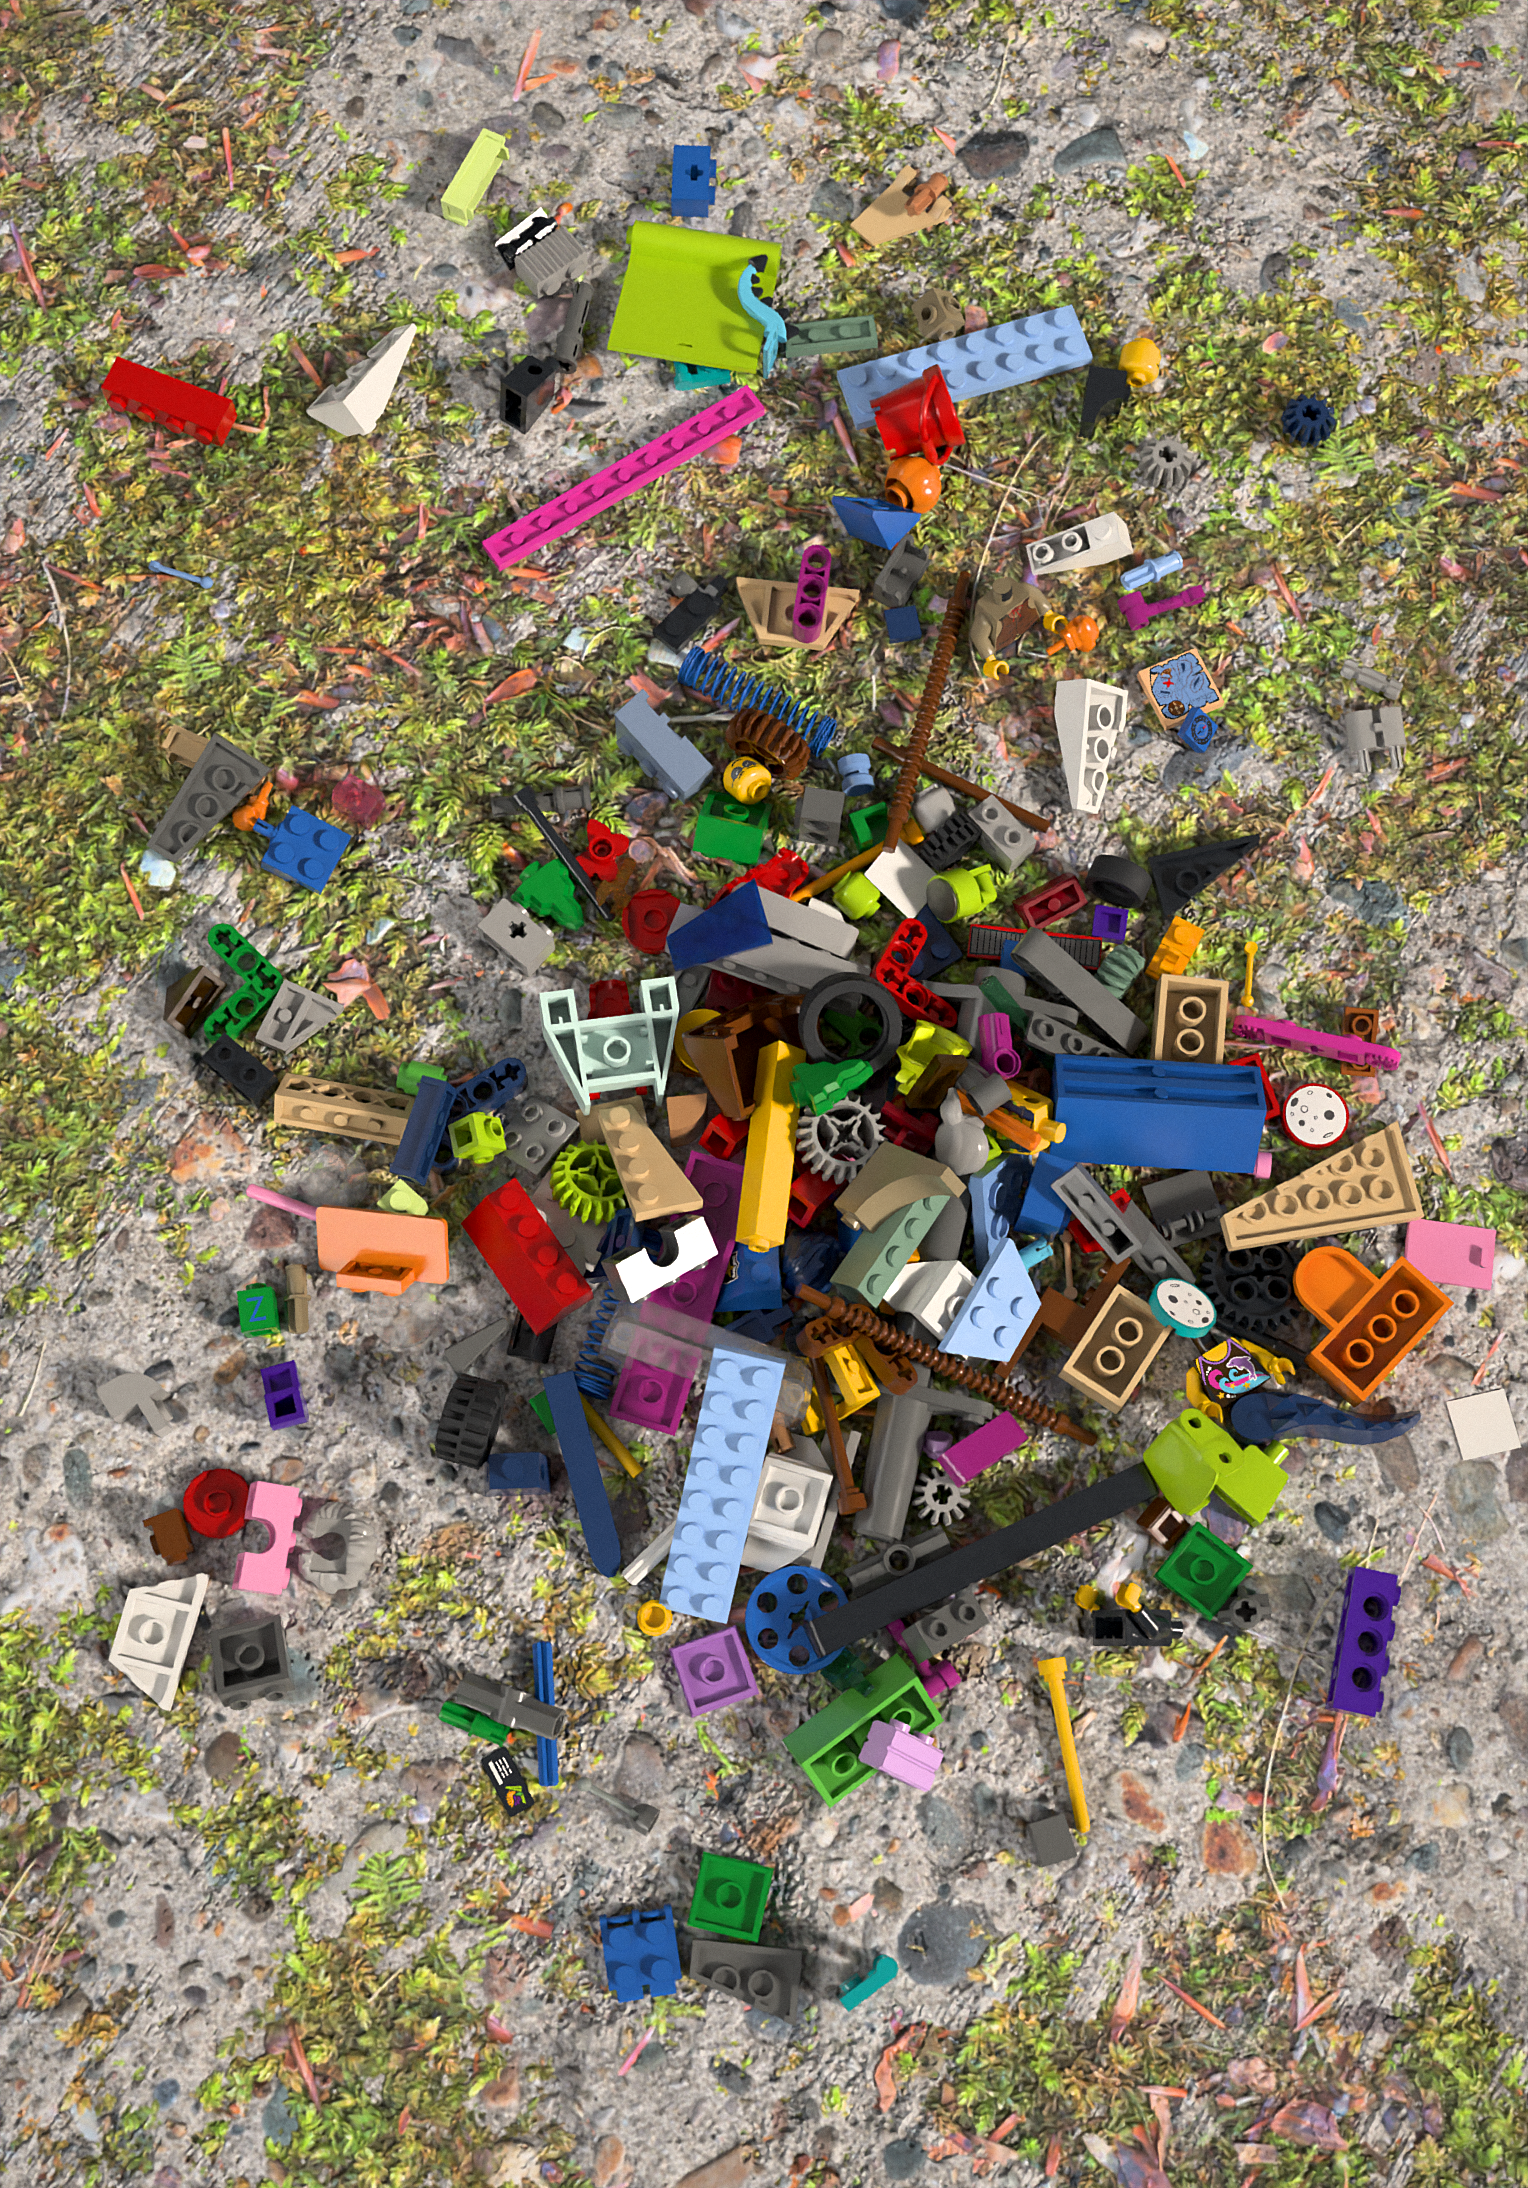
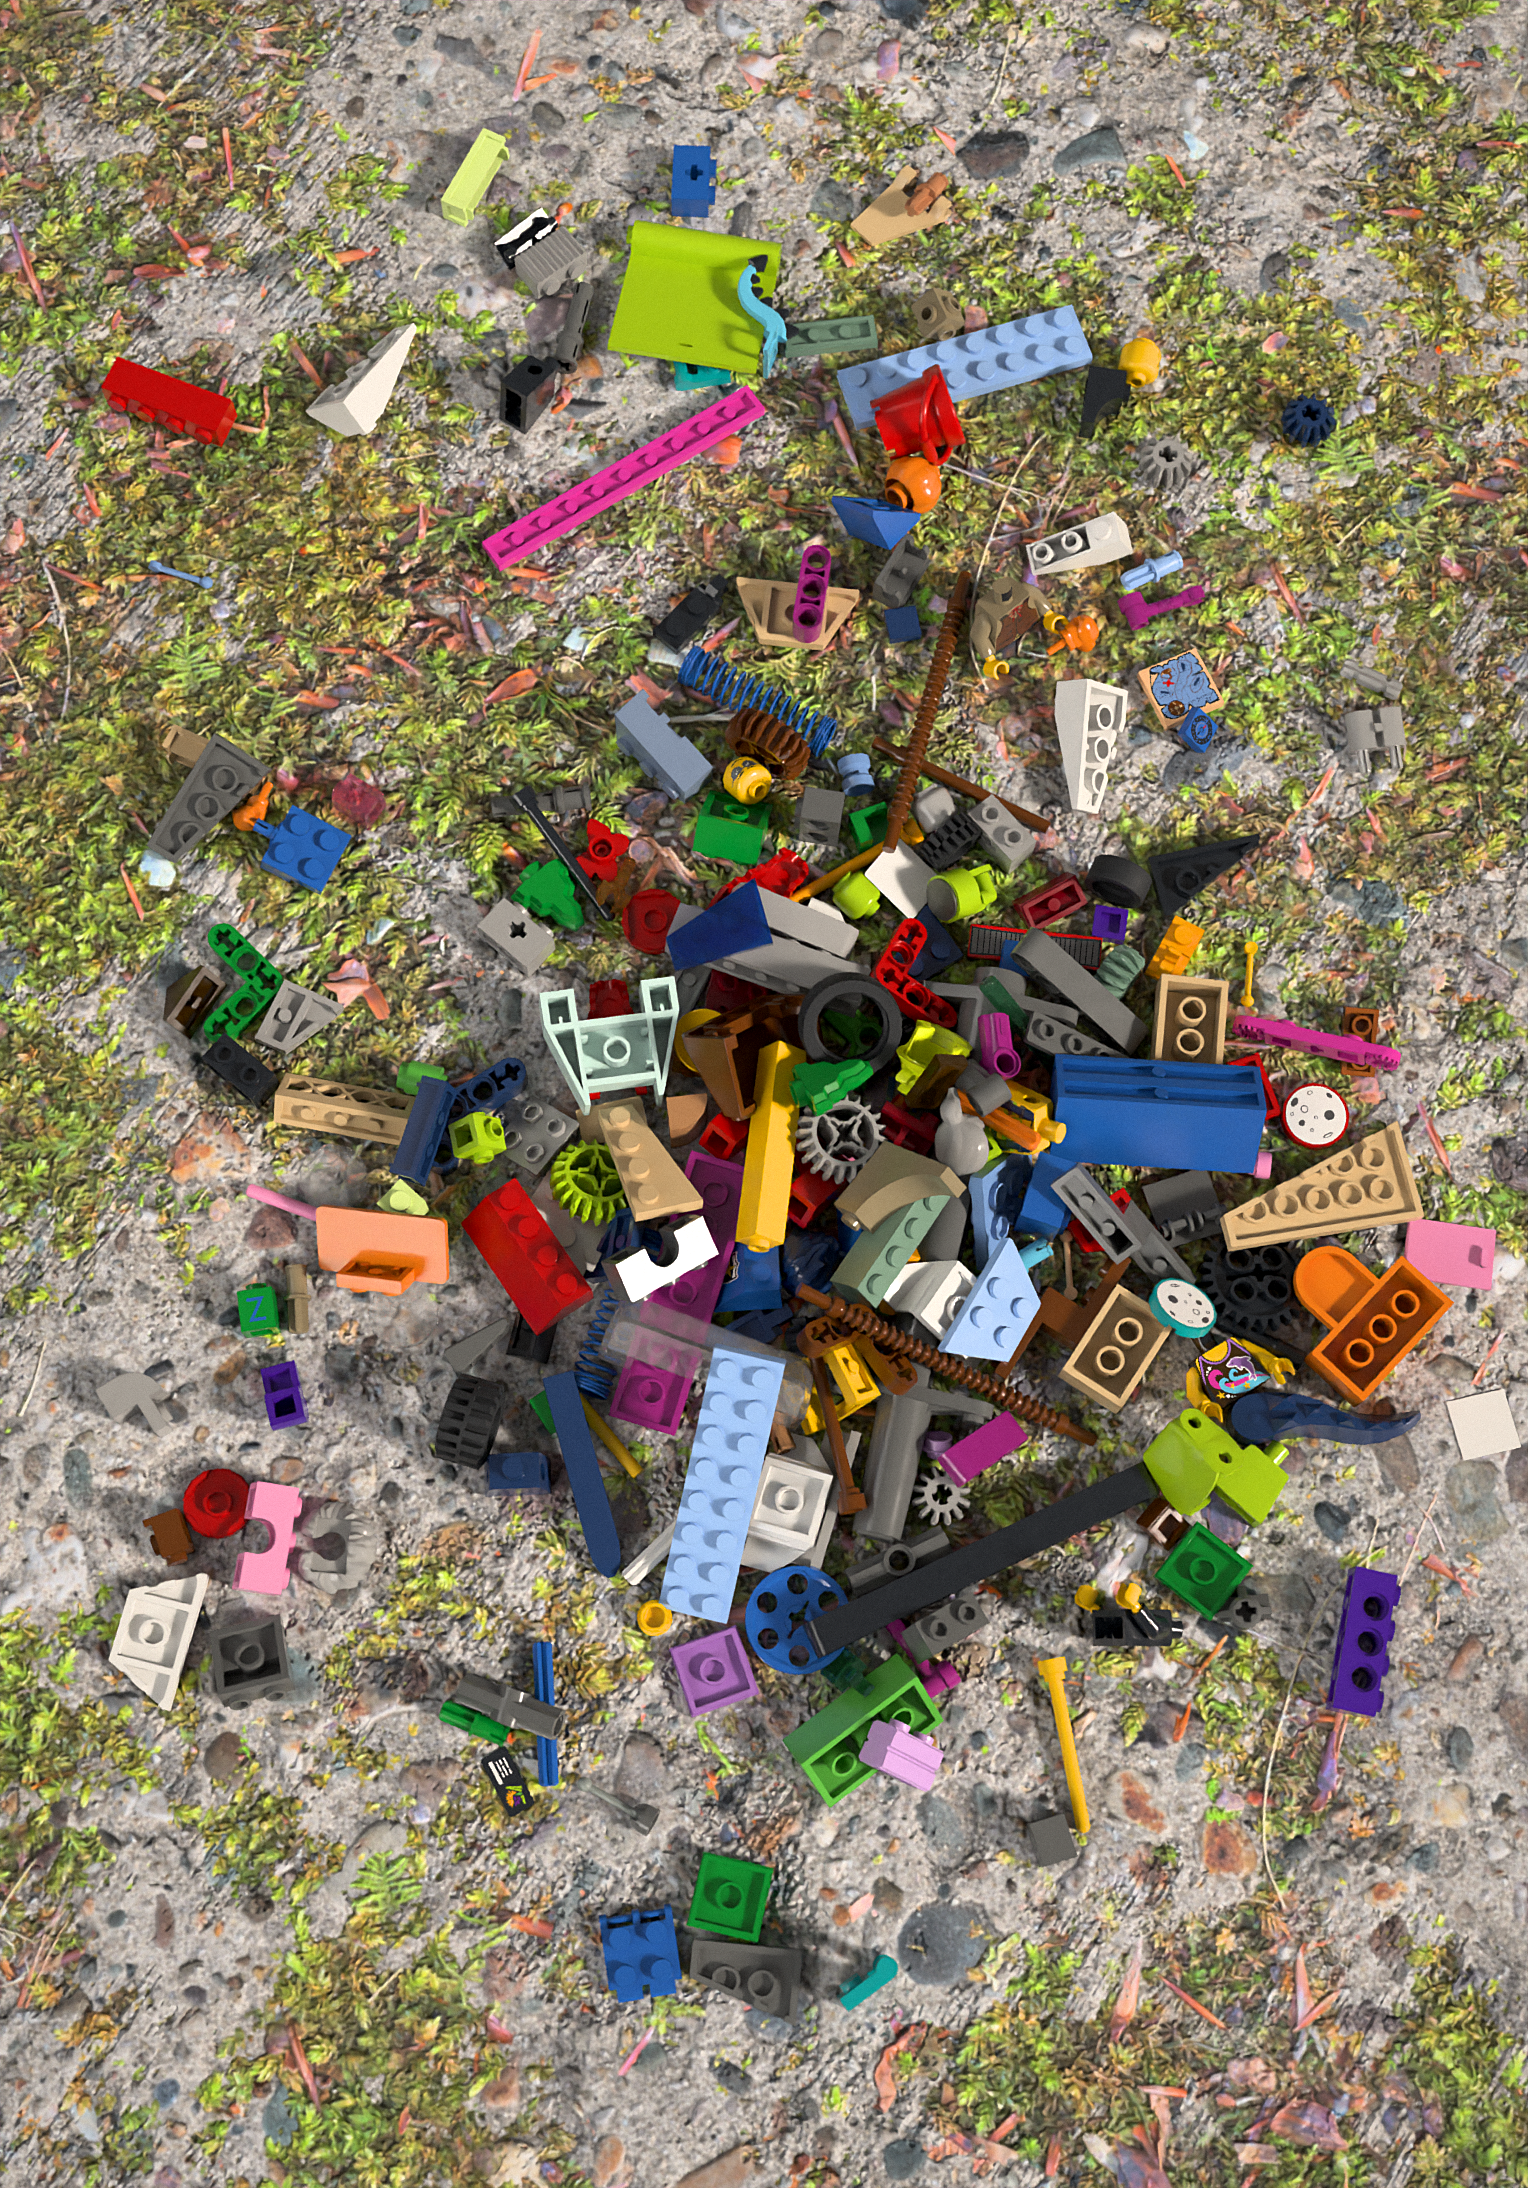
(683, 584): dark grey hinge -> none

